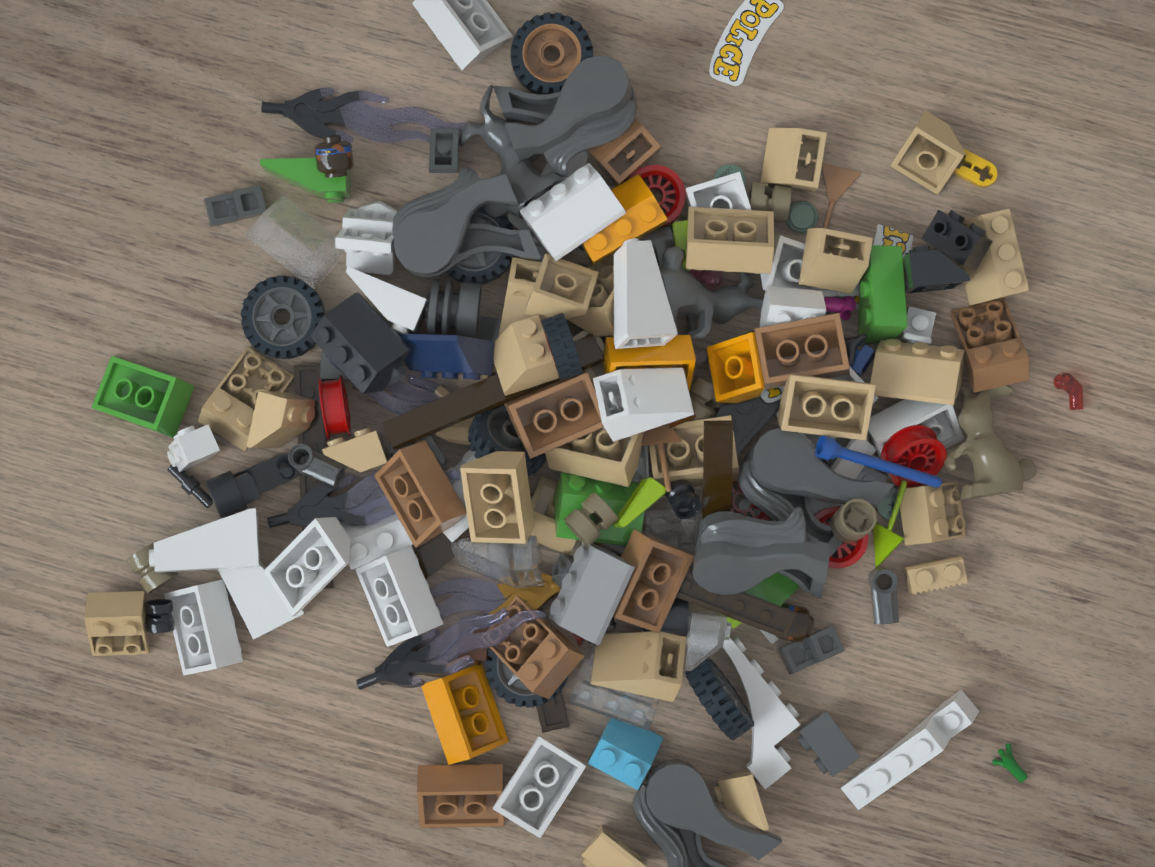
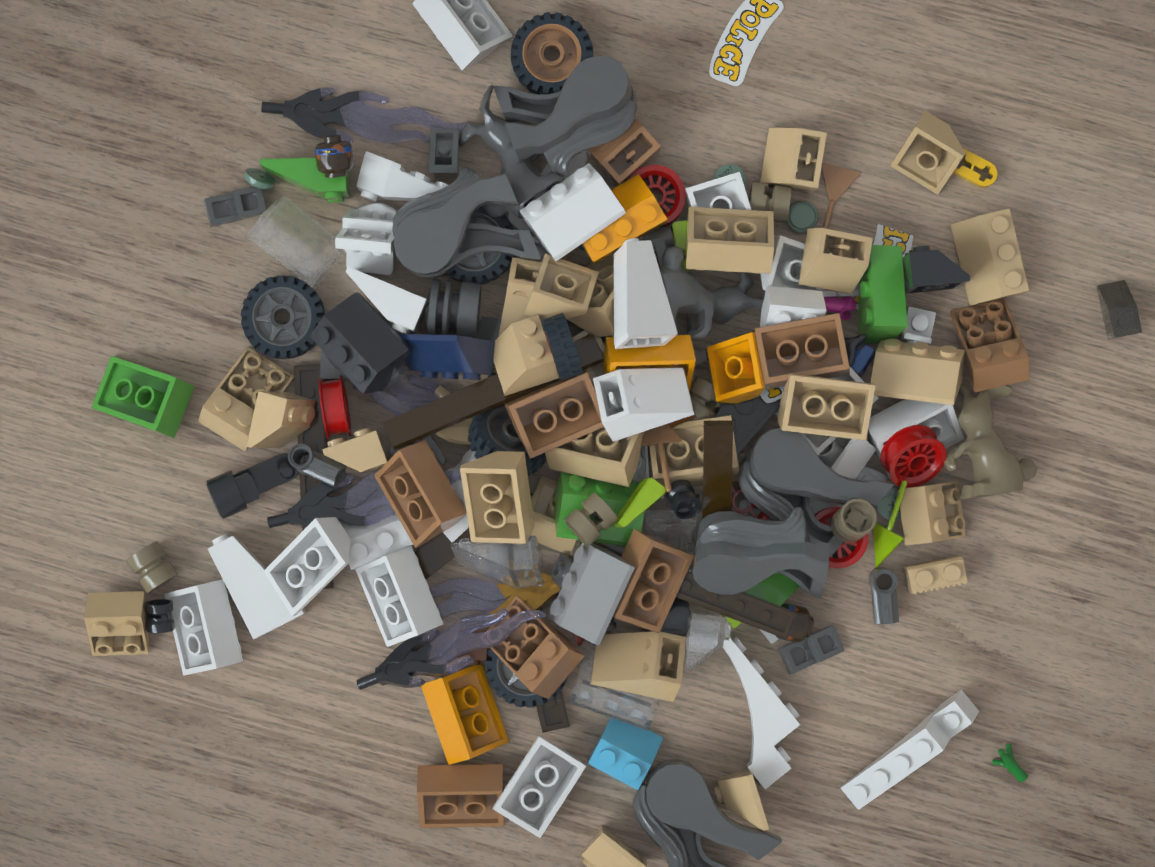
(191, 486): black bar -> none
(192, 447): white brick -> none
(216, 545): white slope -> none
(259, 178): none -> sand green piece
(389, 181): none -> white wedge
(708, 277): clear pink tile -> none
(720, 699): black wheel -> none
(827, 743): dark grey brick -> none
(828, 449): blue piece -> none
(956, 239): black brick -> none
(1073, 388): clear red arm -> none
(1118, 310): none -> clear smoke slope

